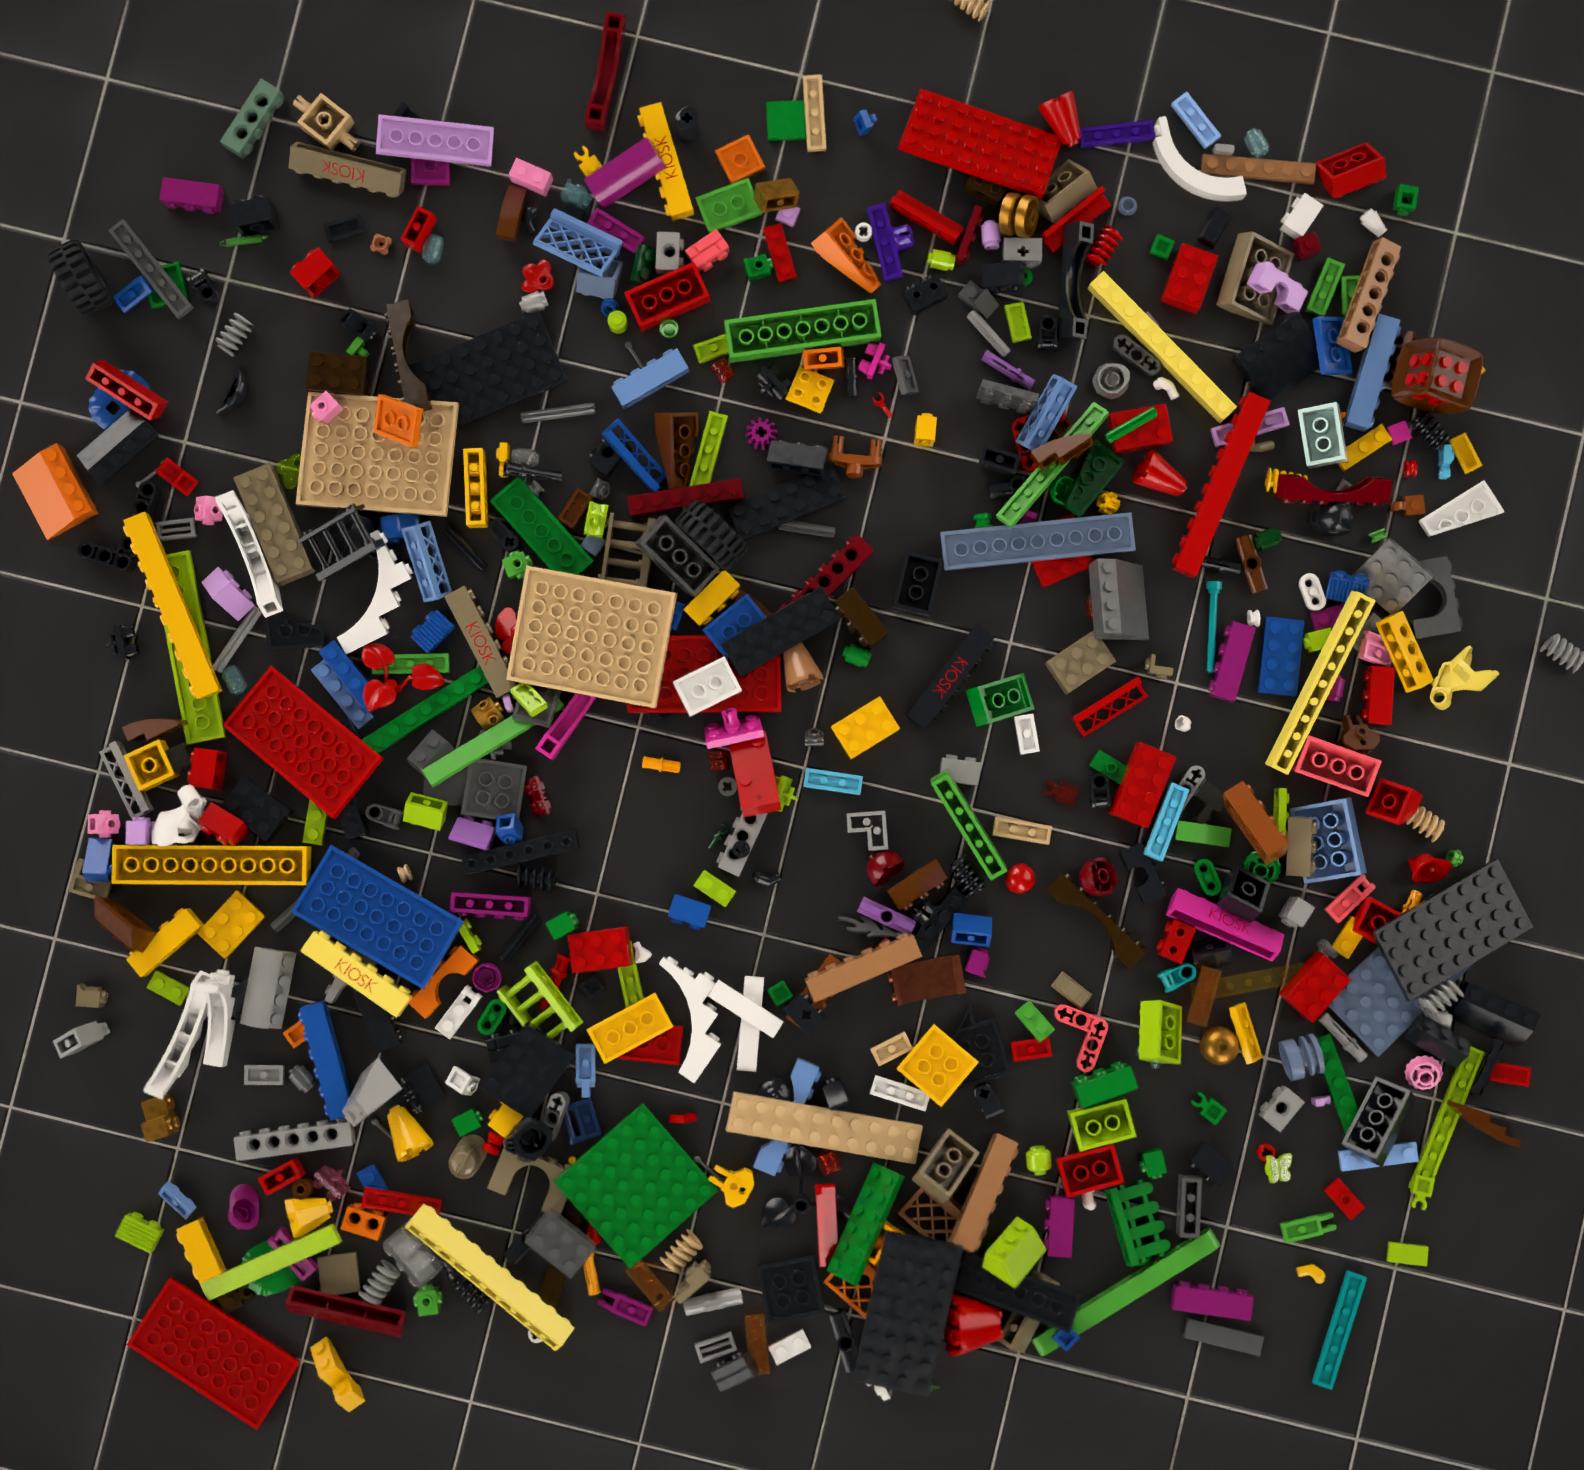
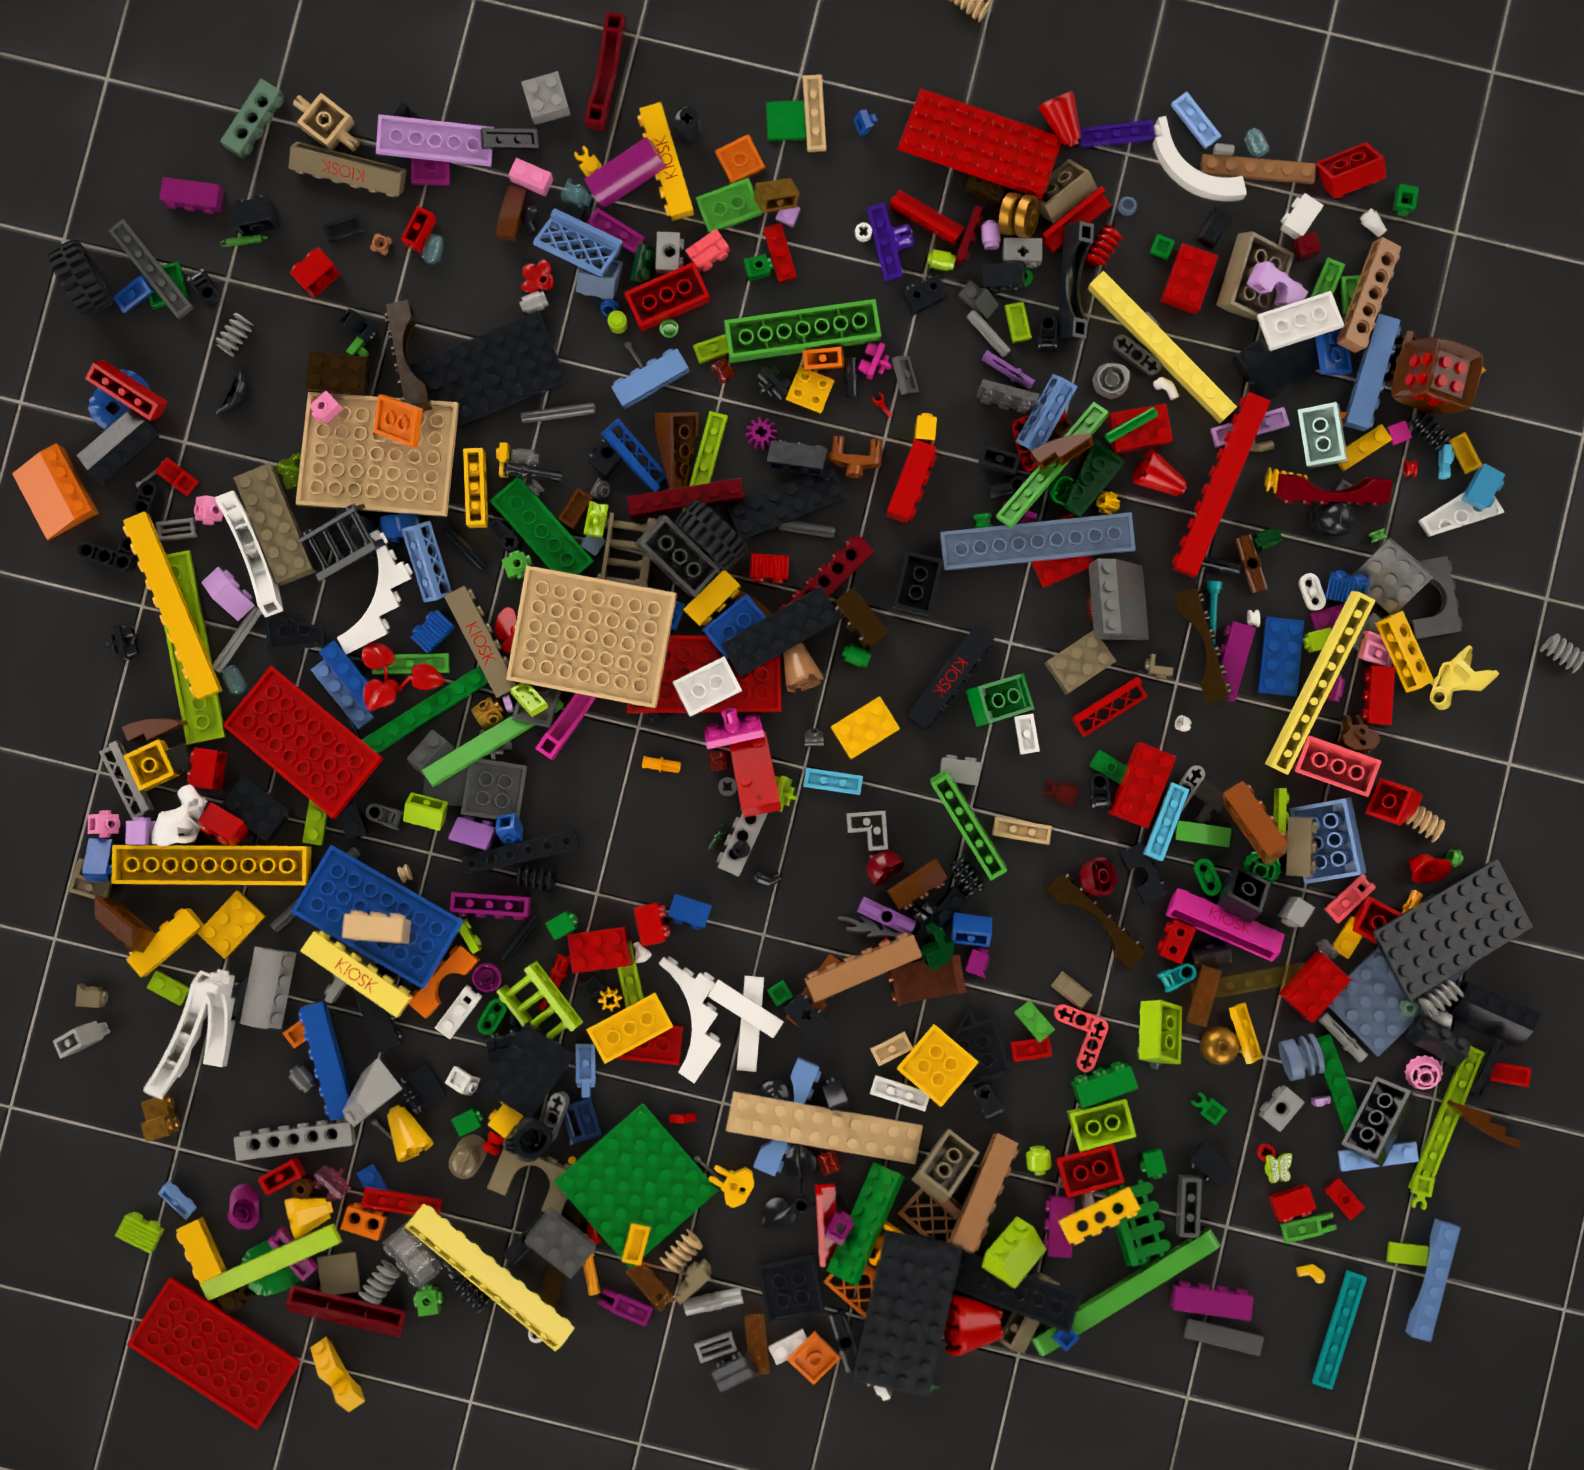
(264, 1074): light grey plate -> none
(376, 927): none -> tan brick
(509, 139): none -> black plate
(538, 804): dark red hinge -> none
(545, 98): none -> light grey brick
(610, 1004): none -> yellow gear
(635, 1244): none -> yellow tile
(652, 924): none -> red brick
(715, 888): lime brick -> none
(769, 568): none -> red brick
(814, 1358): none -> orange tile
(839, 1227): none -> magenta window
(840, 250): orange wedge -> none
(910, 482): none -> red brick
(938, 950): none -> dark green brick
(1020, 878): red hair -> none
(1123, 1196): none -> yellow brick
(1213, 683): none -> dark brown arch
(1292, 1203): none -> red brick
(1300, 320): none -> white tile
(1411, 505): dark orange plate -> none
(1411, 1012): none -> sand green plate
(1441, 1252): none -> medium blue arch
(1483, 487): none -> dark azure brick

